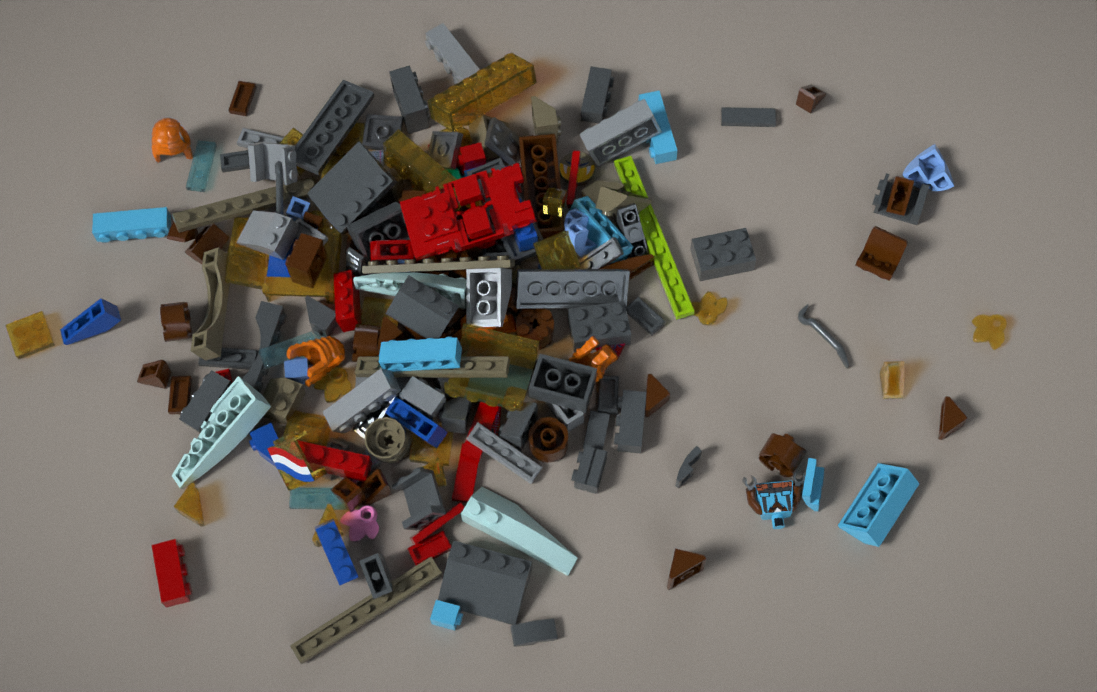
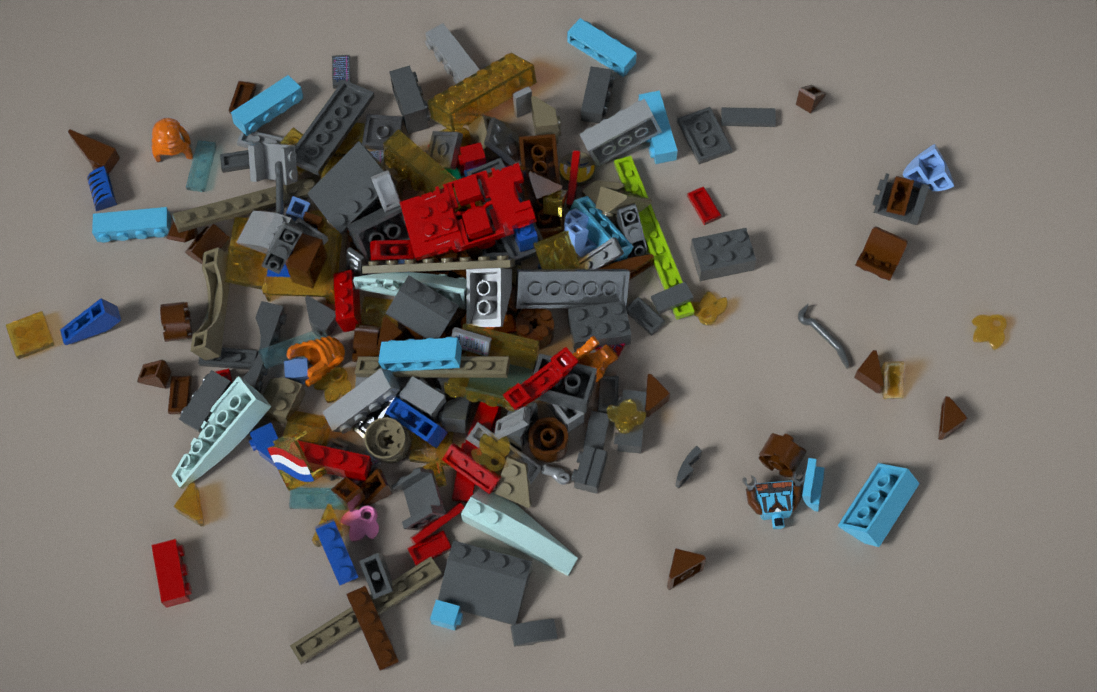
(95, 151): none -> reddish brown slope
(101, 189): none -> blue brick
(267, 105): none -> medium azure brick
(281, 247): none -> dark grey slope
(340, 69): none -> dark grey tile
(372, 628): none -> reddish brown plate
(386, 190): none -> light grey tile
(468, 467): none -> red tile
(472, 342): none -> light grey tile
(491, 450): none -> clear yellow plate
(512, 422): none -> light grey tile
(515, 482): none -> dark tan wing
(522, 102): none -> light grey tile
(538, 184): none -> slope
(542, 380): none -> red slope
(557, 473): none -> light grey arm
(601, 47): none -> medium azure brick
(625, 416): none -> clear yellow plate
(672, 297): none -> dark grey tile
(704, 135): none -> dark grey tile
(704, 205): none -> red tile
(870, 373): none -> reddish brown slope

